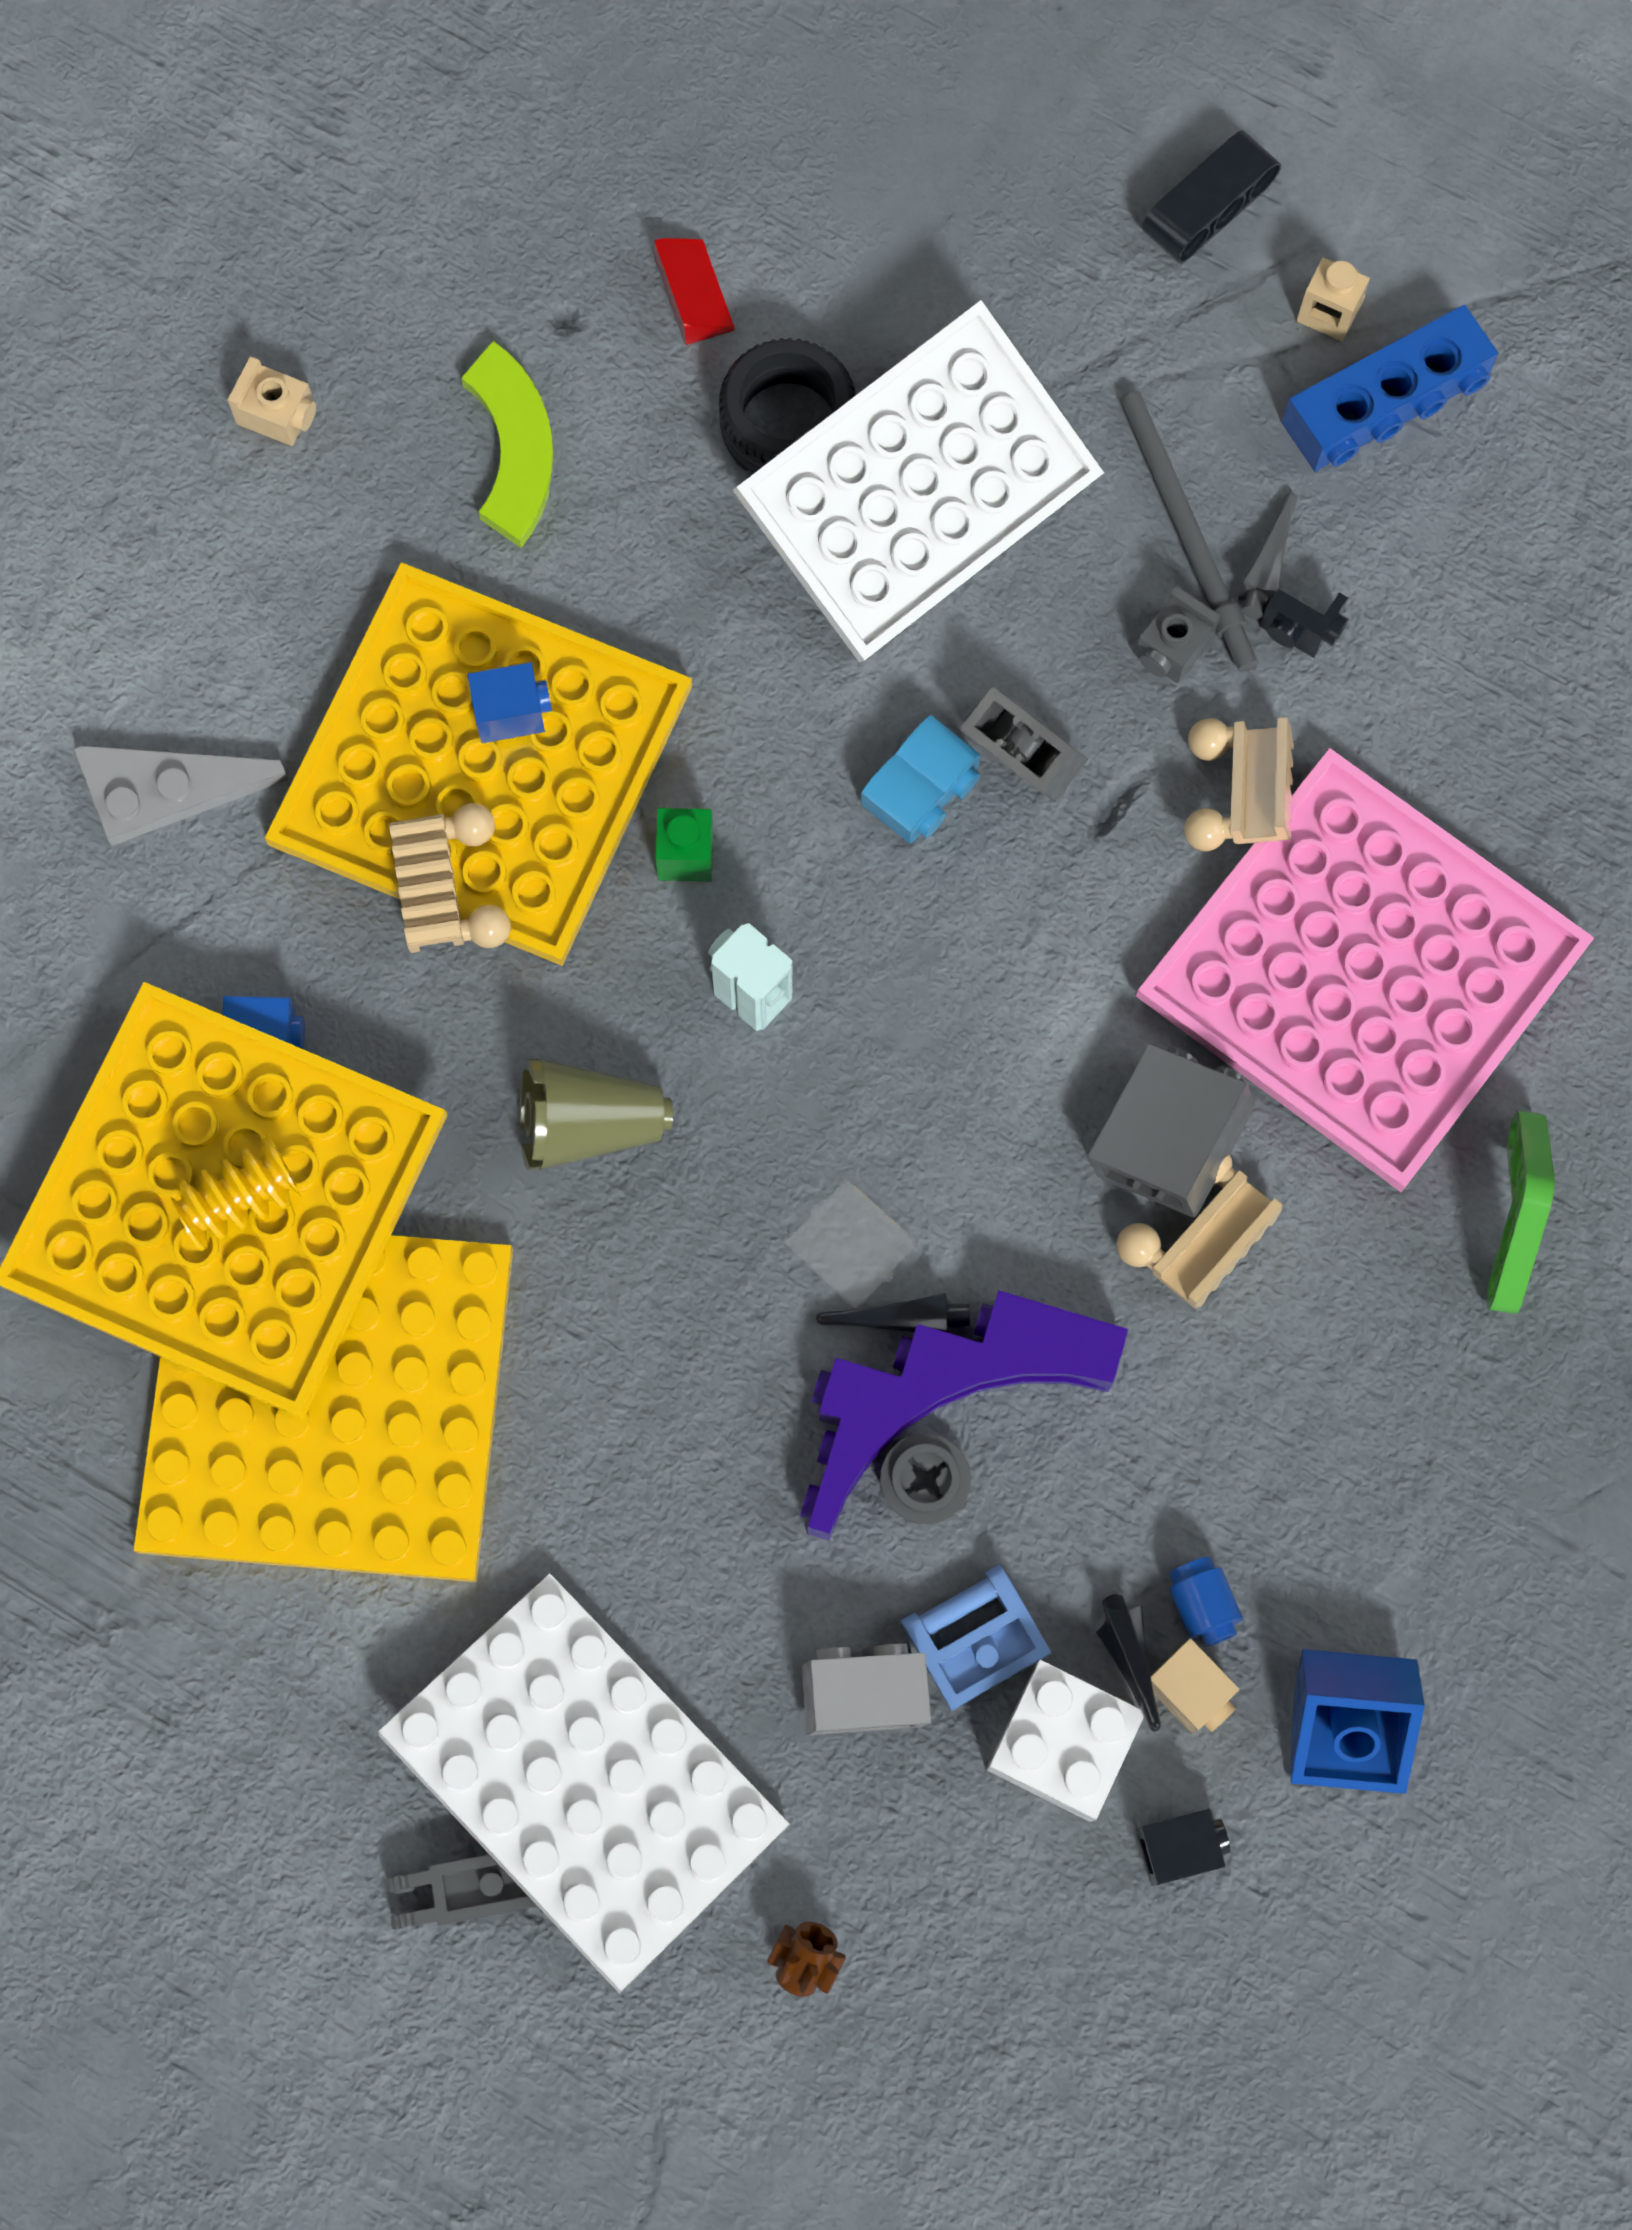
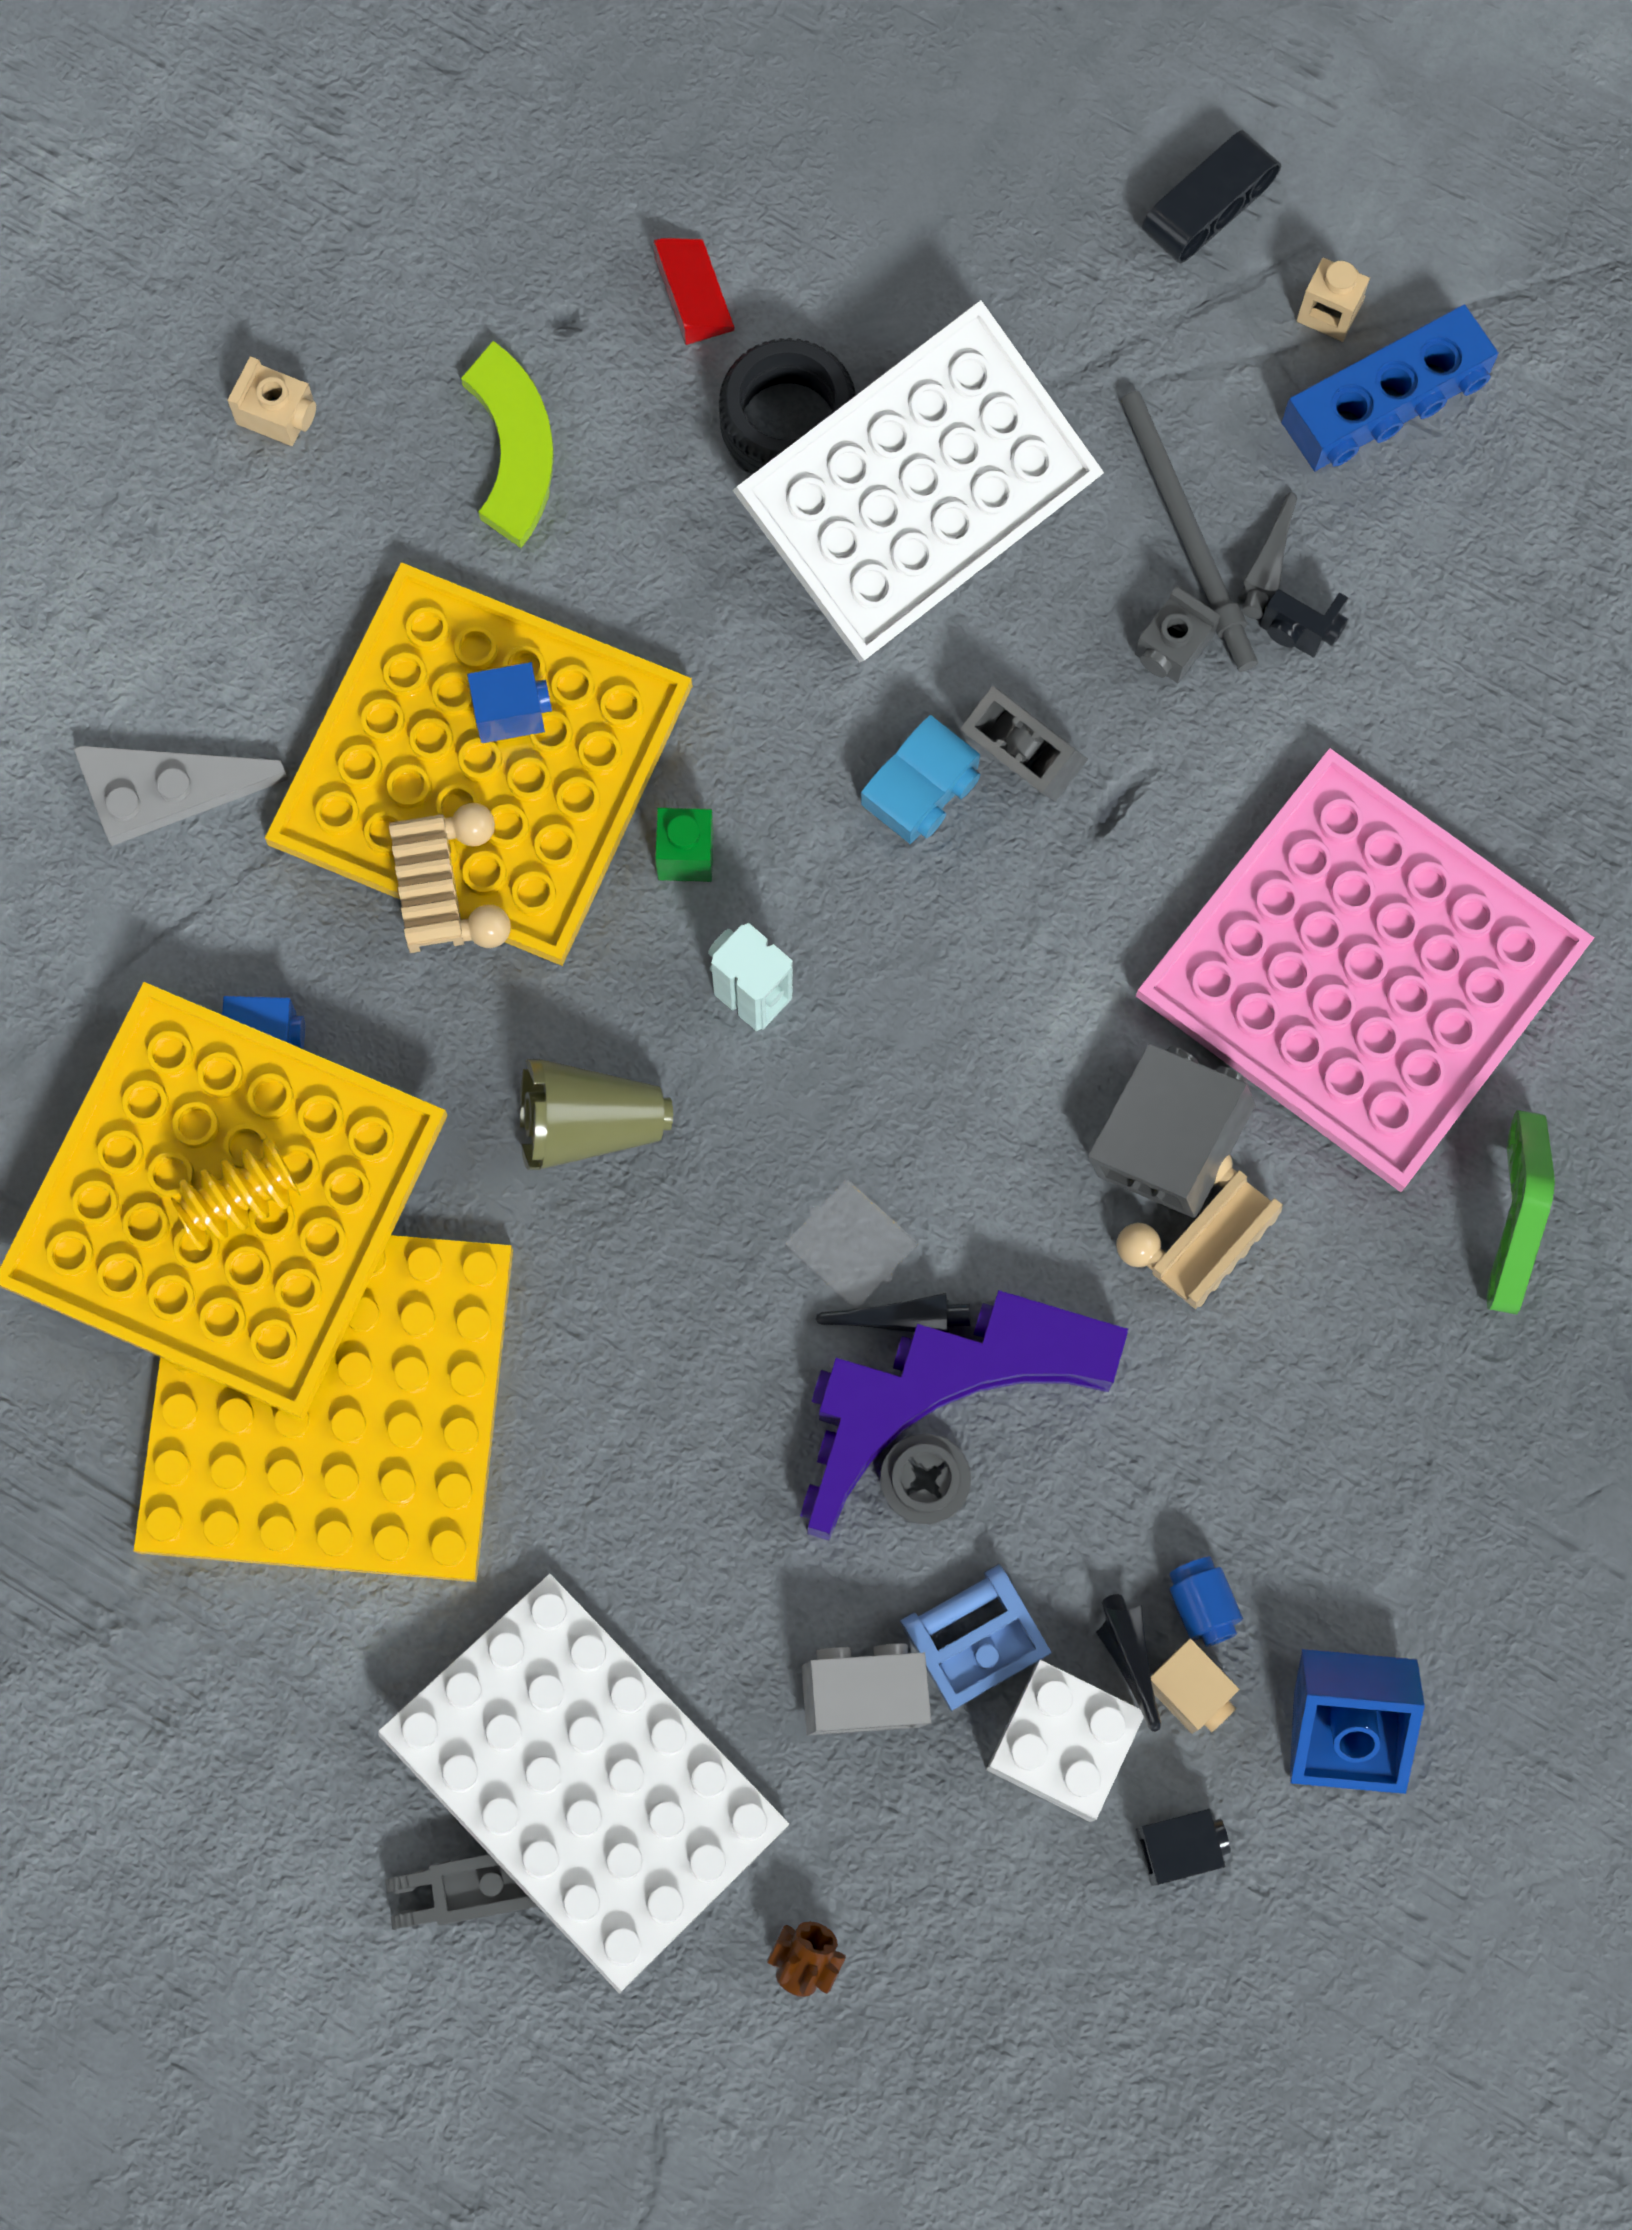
(1259, 784): tan gear -> none

